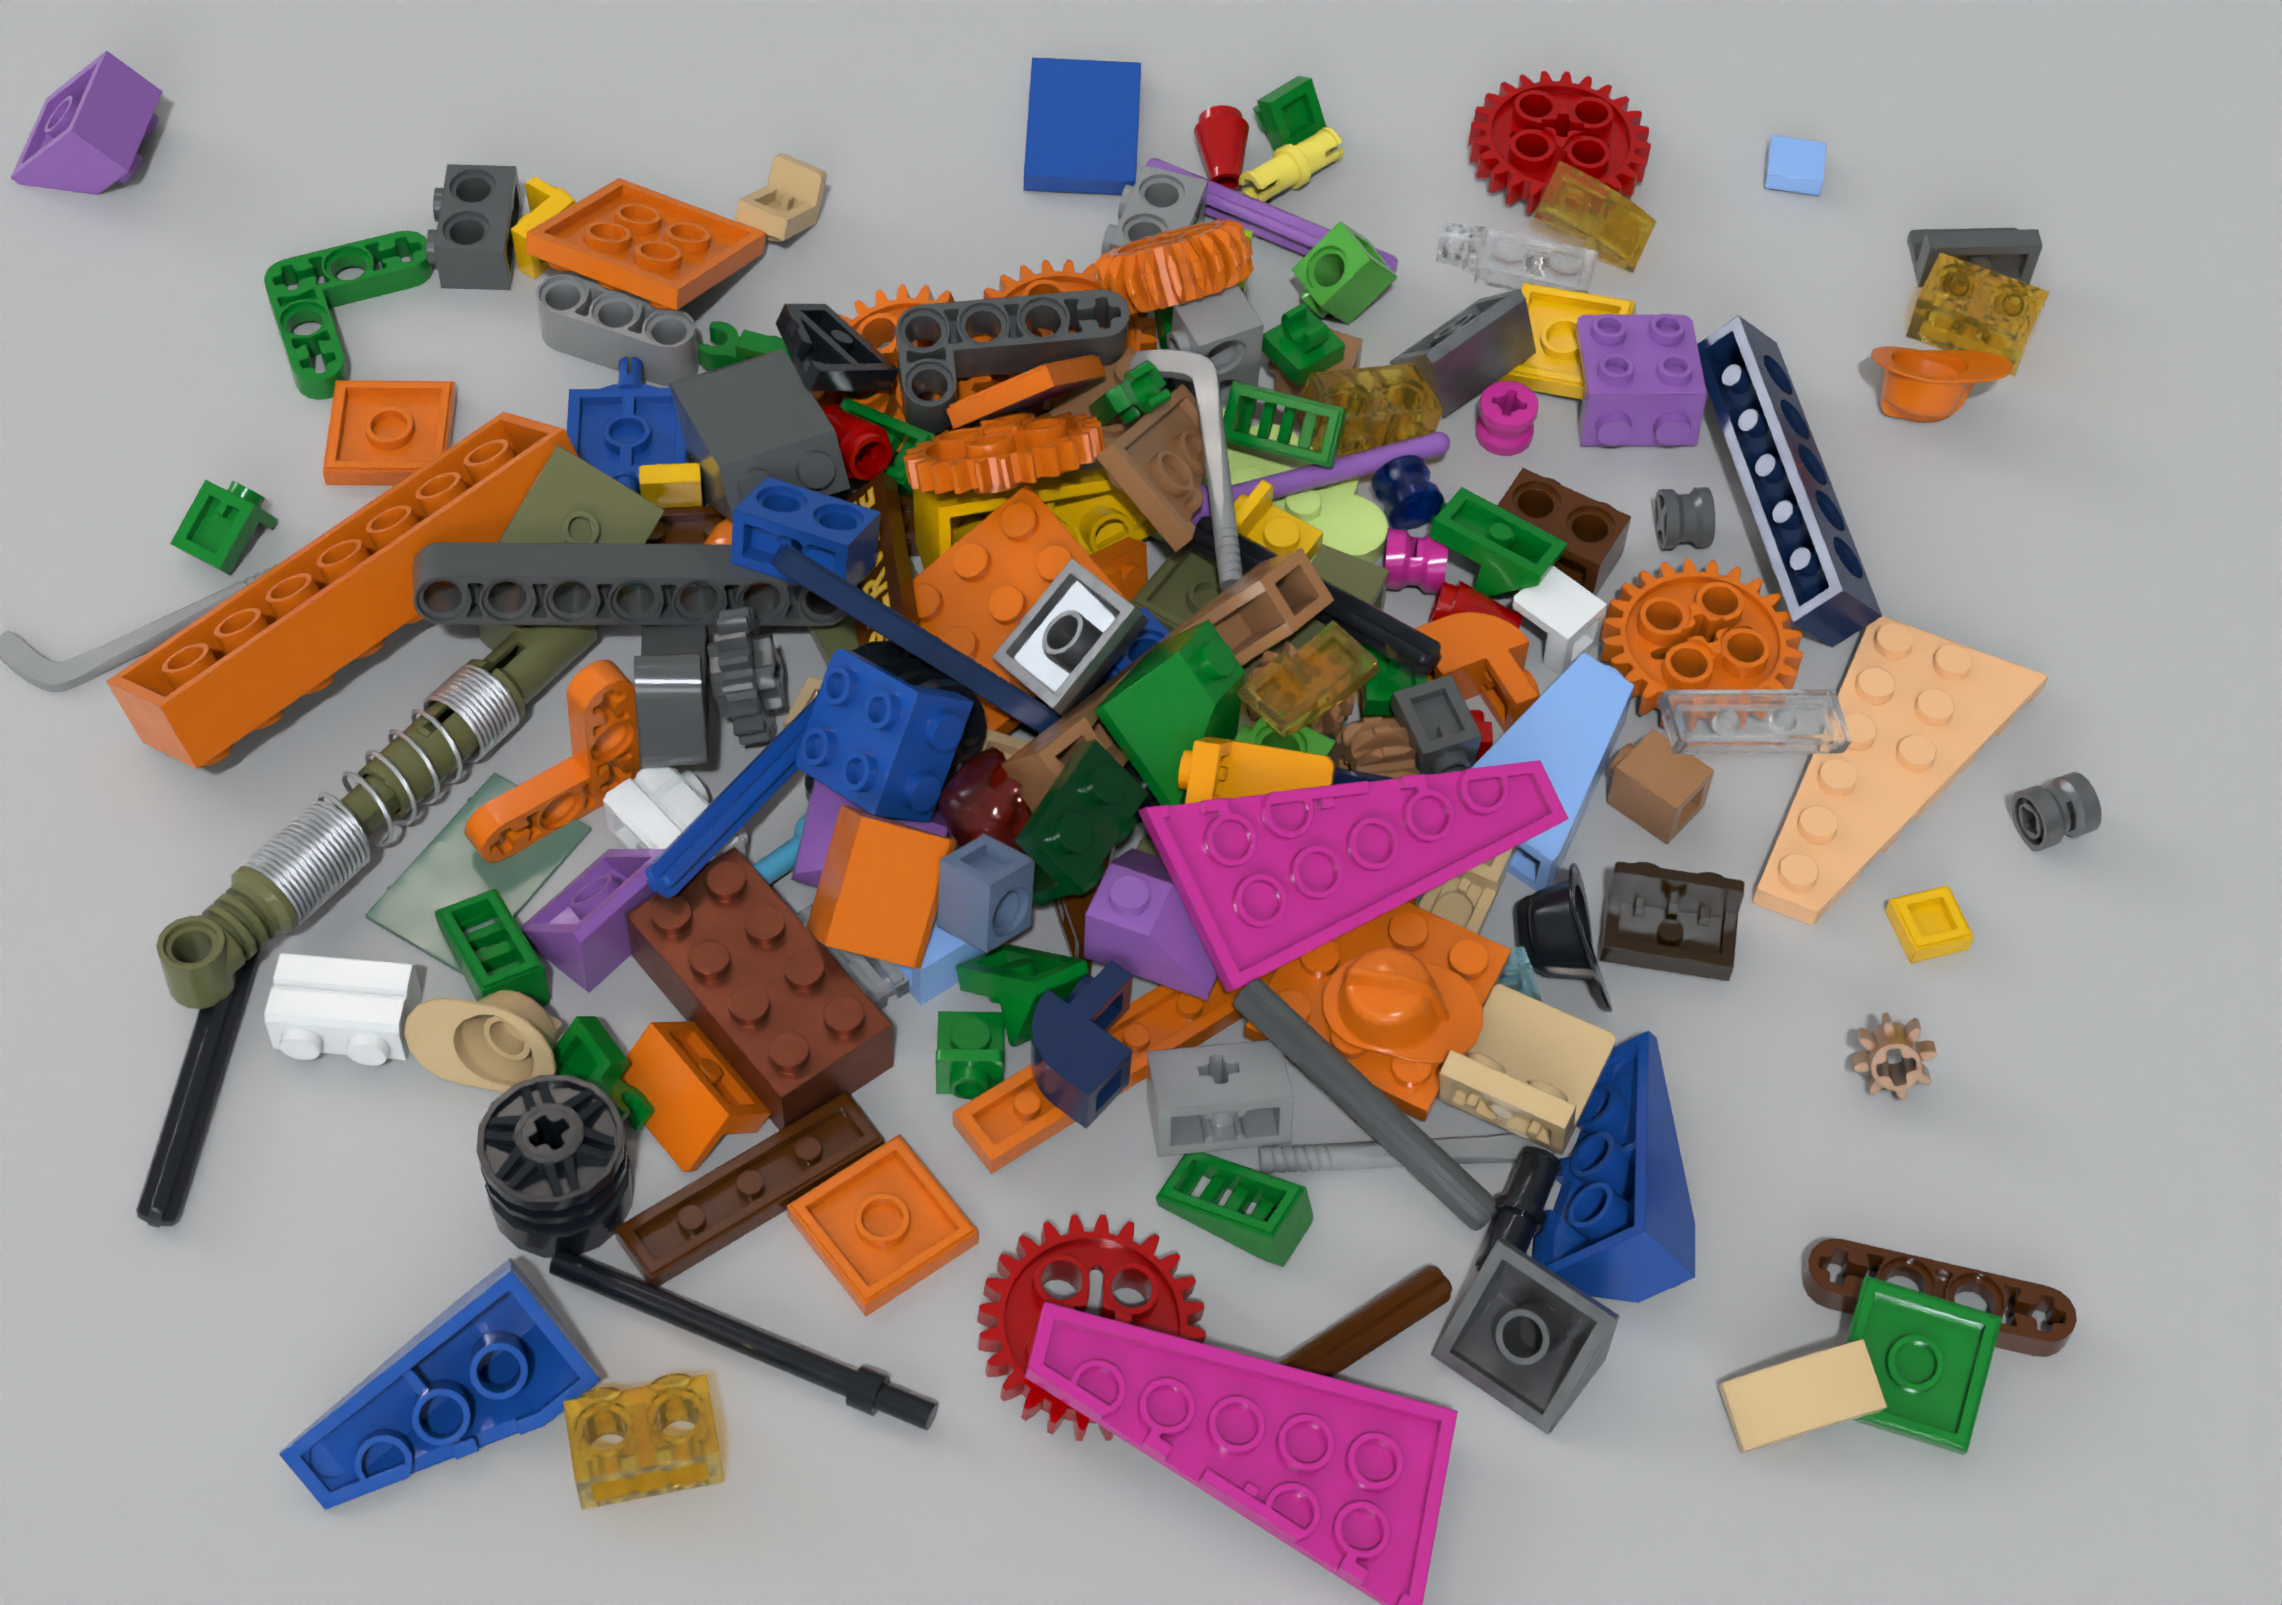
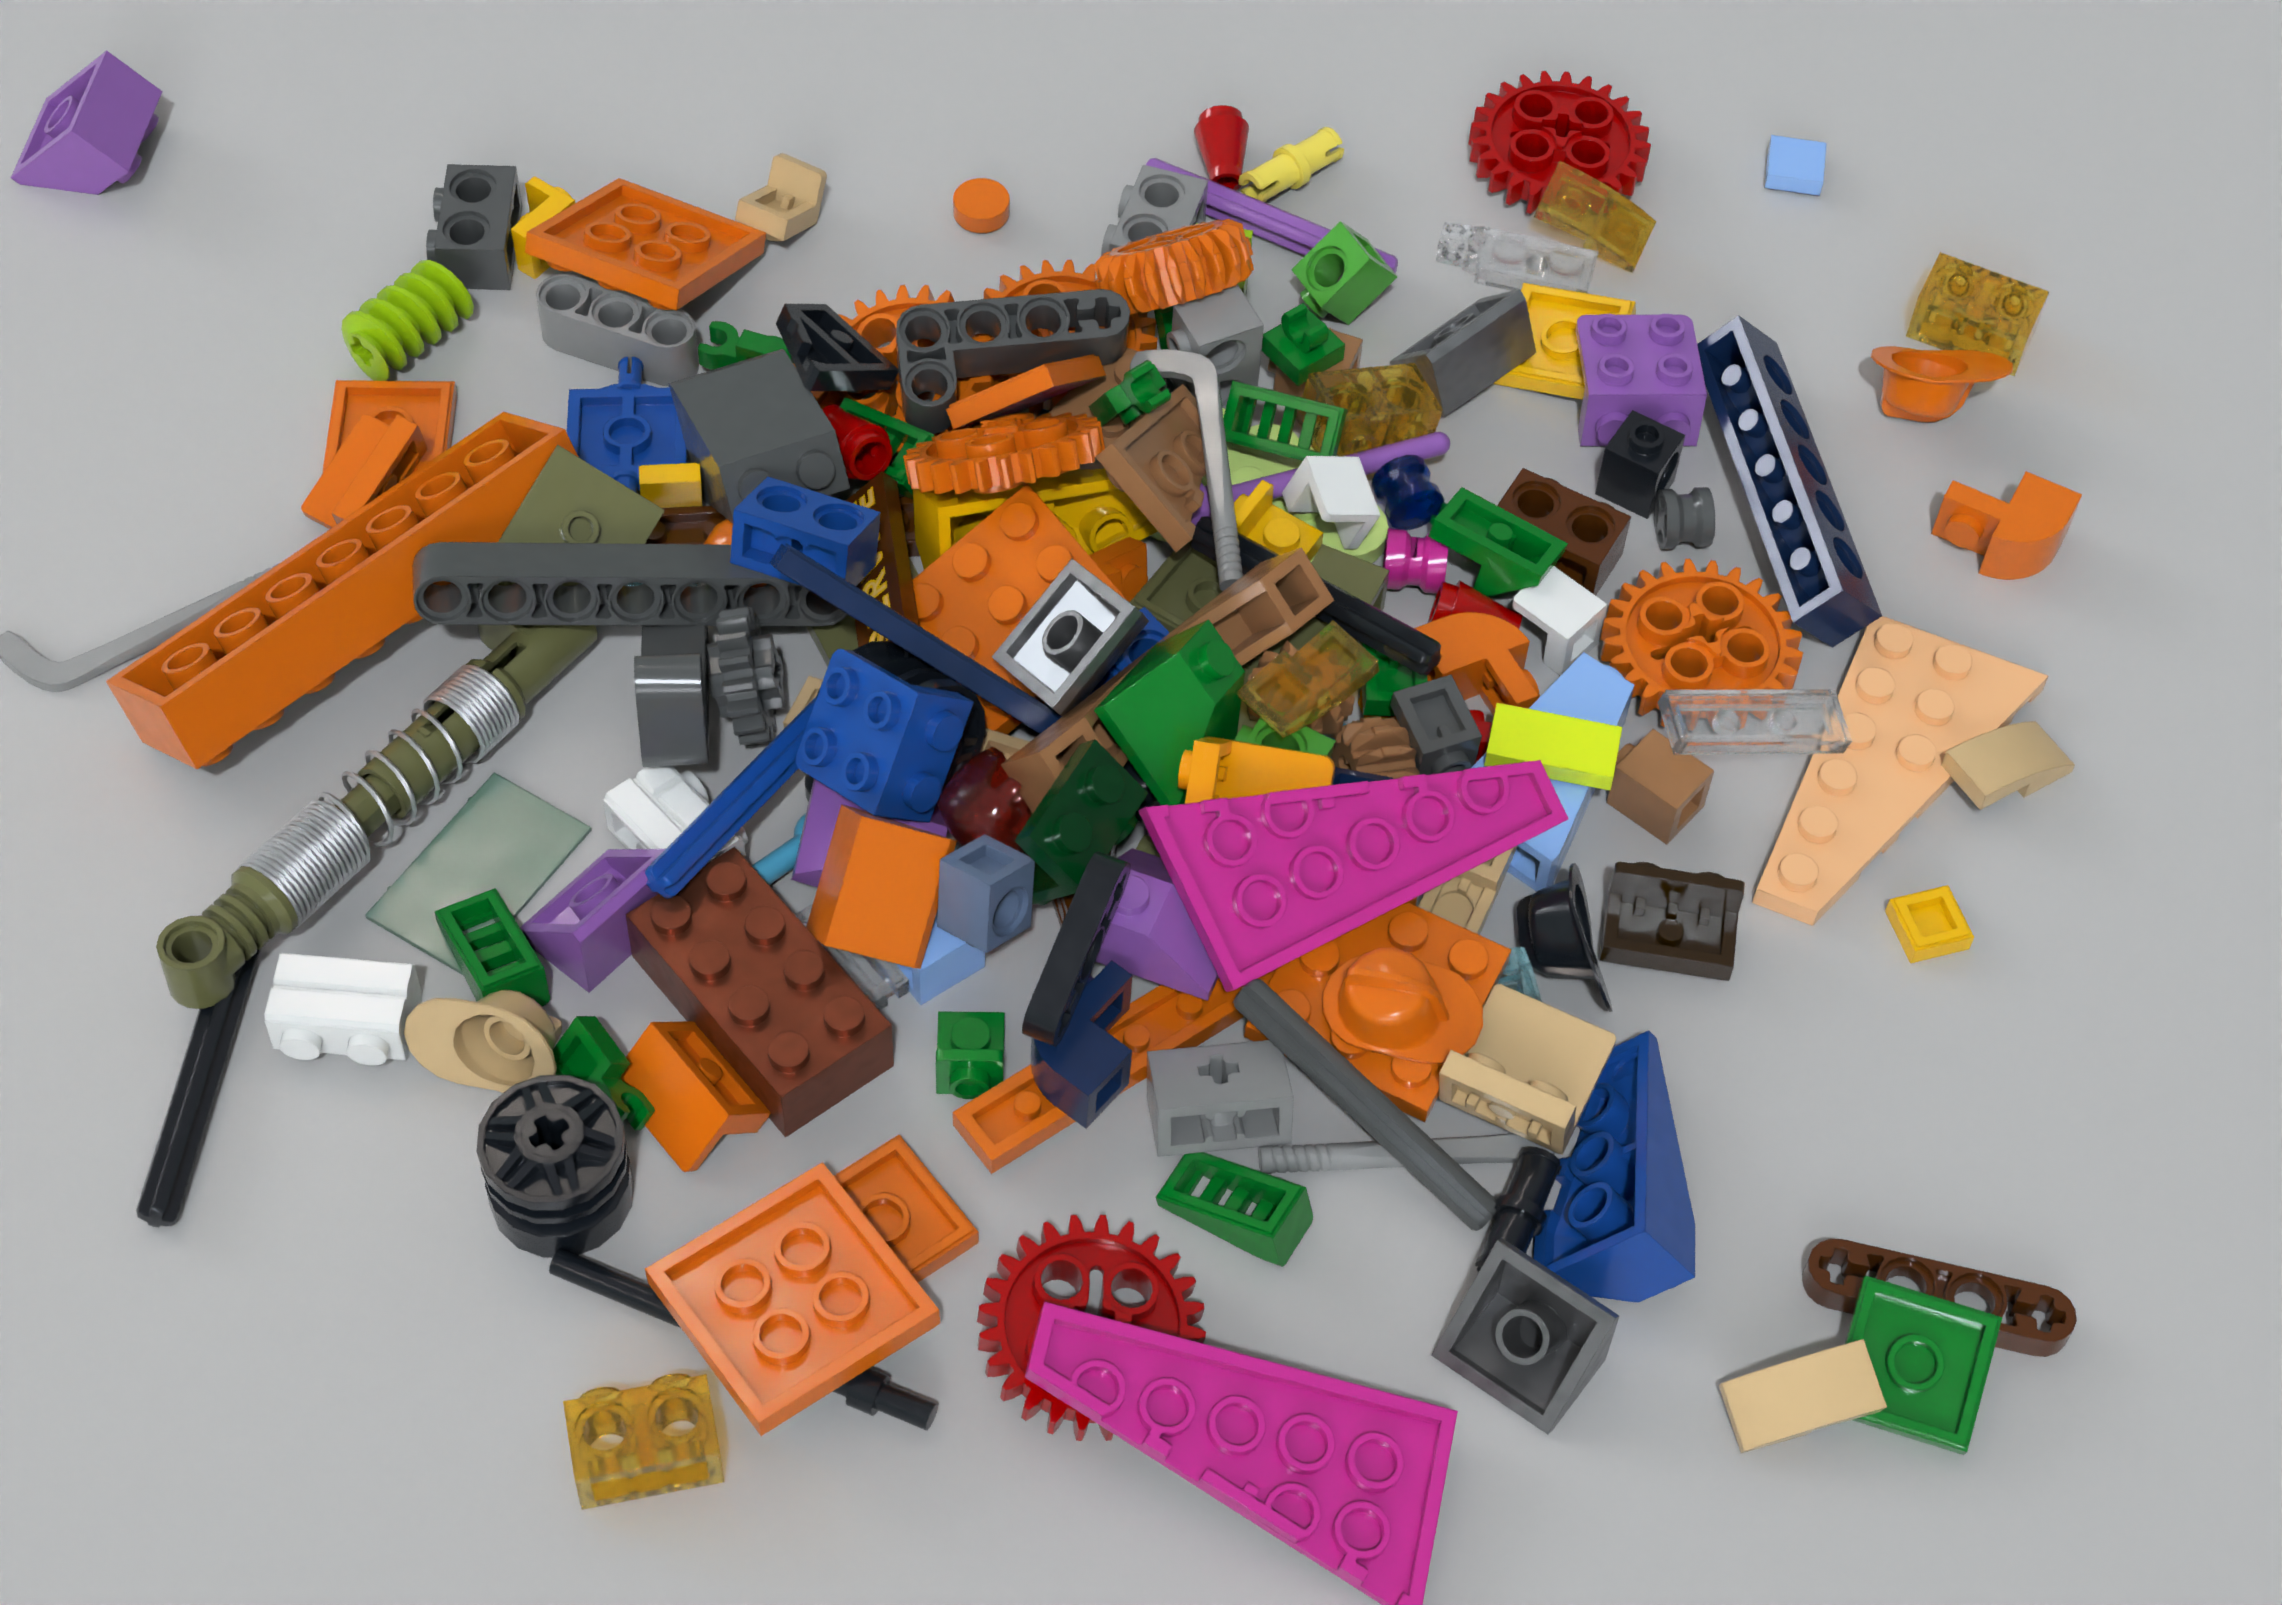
(221, 524): green bracket -> none
(313, 300): green beam -> none
(364, 467): none -> orange panel
(405, 318): none -> lime piece
(466, 1380): blue wedge -> none
(602, 757): orange beam -> none
(746, 1190): reddish brown tile -> none
(792, 1298): none -> orange plate
(981, 205): none -> orange tile
(1018, 980): green slope -> none
(1076, 948): none -> black beam
(1082, 126): blue tile -> none
(1290, 112): green tile -> none
(1338, 492): none -> white panel
(1373, 1324): reddish brown axle -> none
(1506, 418): dark pink wheel -> none
(1566, 746): none -> neon yellow tile
(1639, 463): none -> black brick
(1894, 1036): medium nougat gear -> none
(1996, 249): dark grey panel -> none
(2006, 761): none -> tan slope
(2012, 536): none -> orange brick
(2050, 813): flat silver wheel -> none

